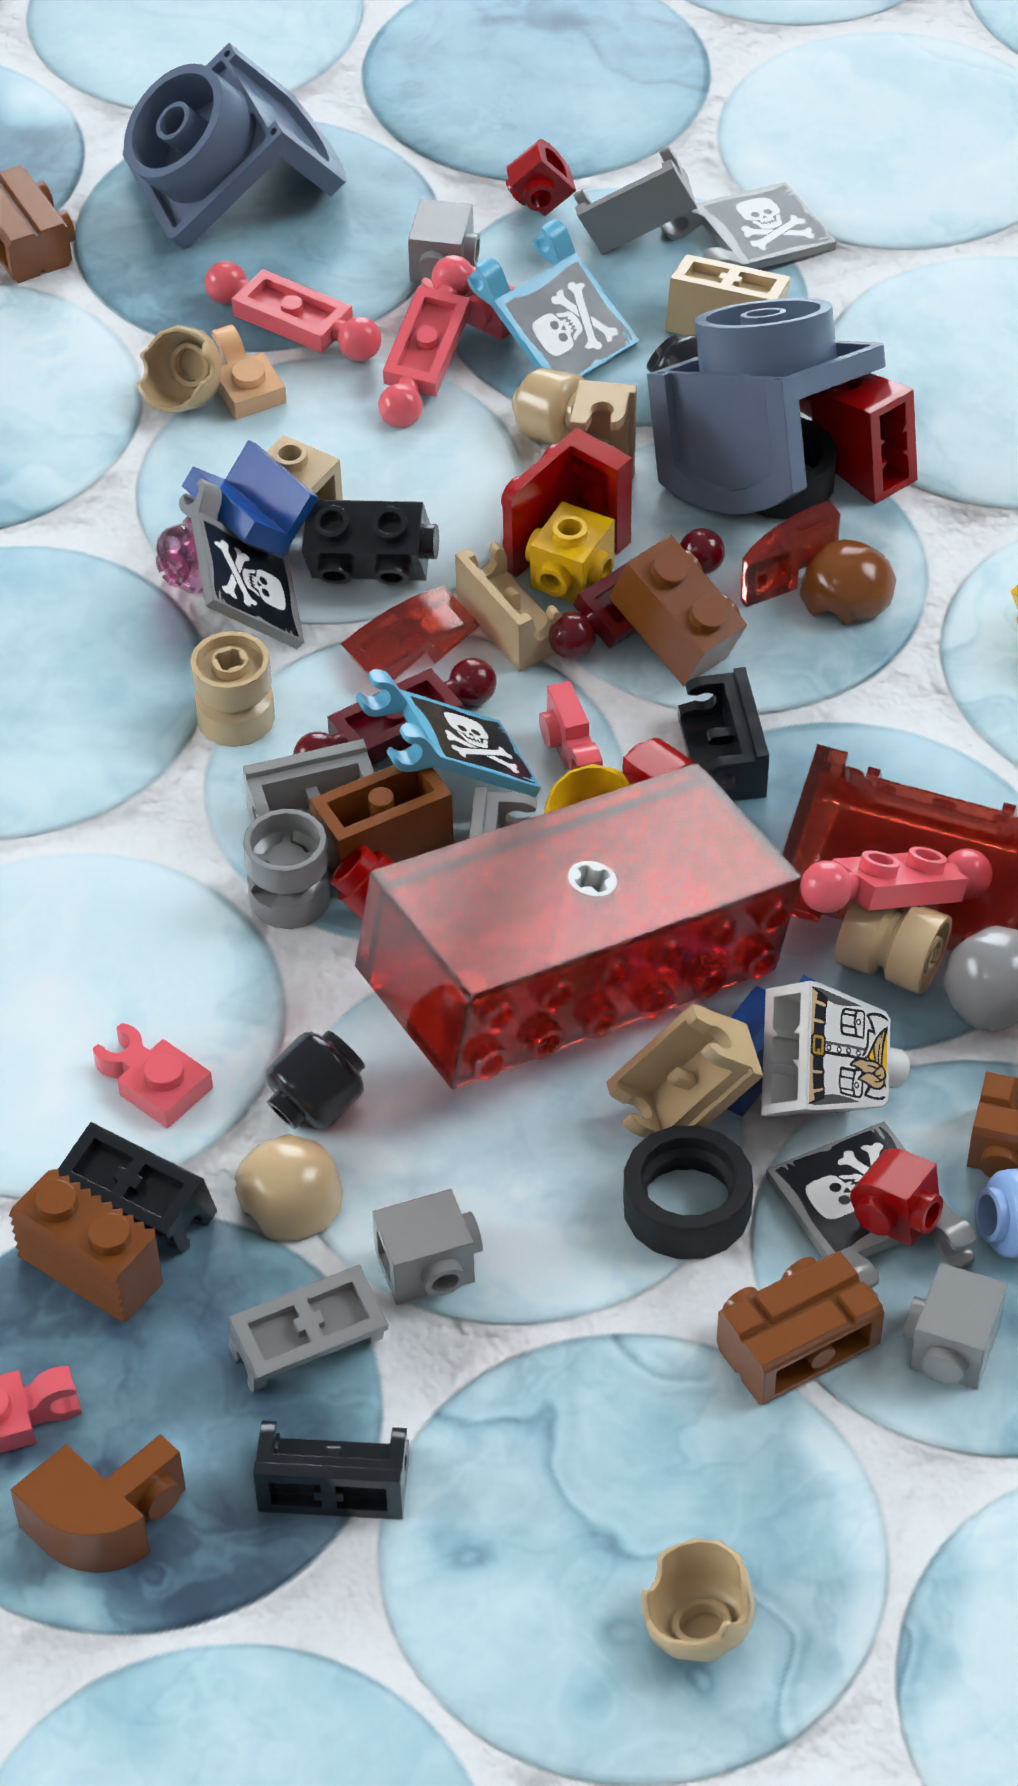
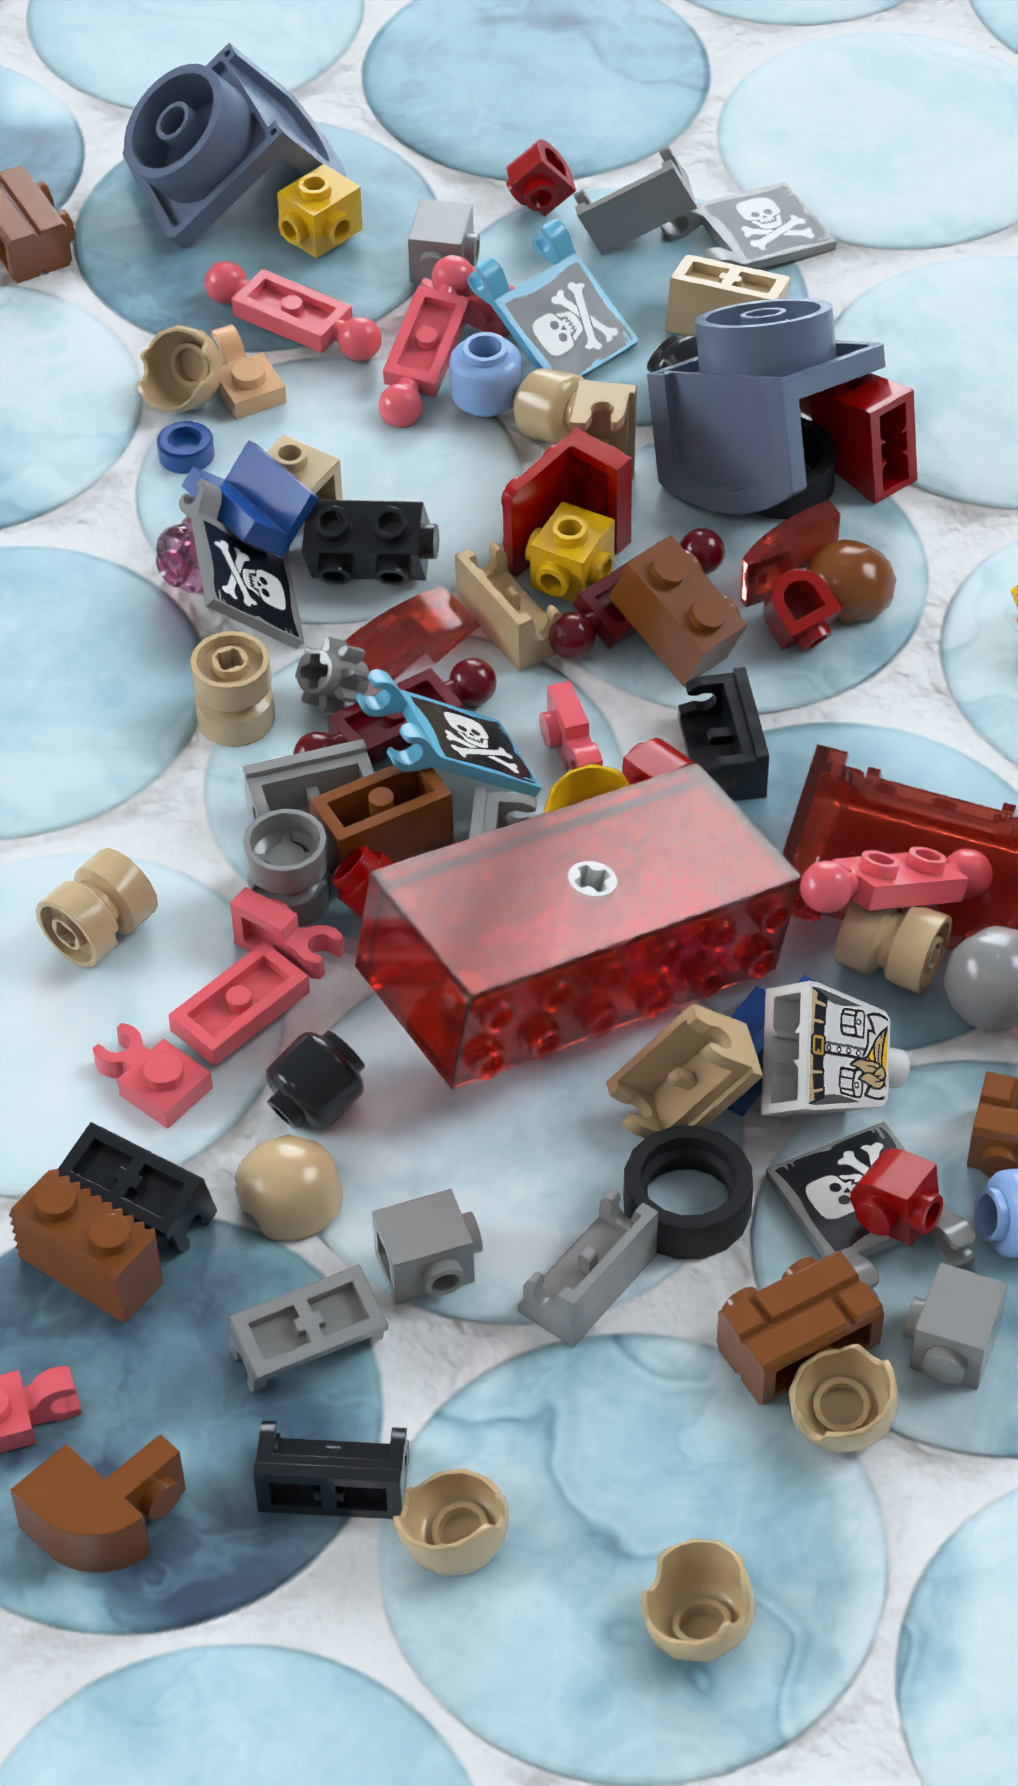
(103, 899): none -> tan wheel
(185, 446): none -> blue tile
(239, 1003): none -> coral plate
(272, 921): none -> coral plate
(320, 211): none -> yellow brick
(332, 675): none -> light grey gear
(453, 1522): none -> tan hair
(485, 374): none -> light blue head
(592, 1271): none -> light grey hinge
(800, 609): none -> red plate
(844, 1399): none -> tan hair

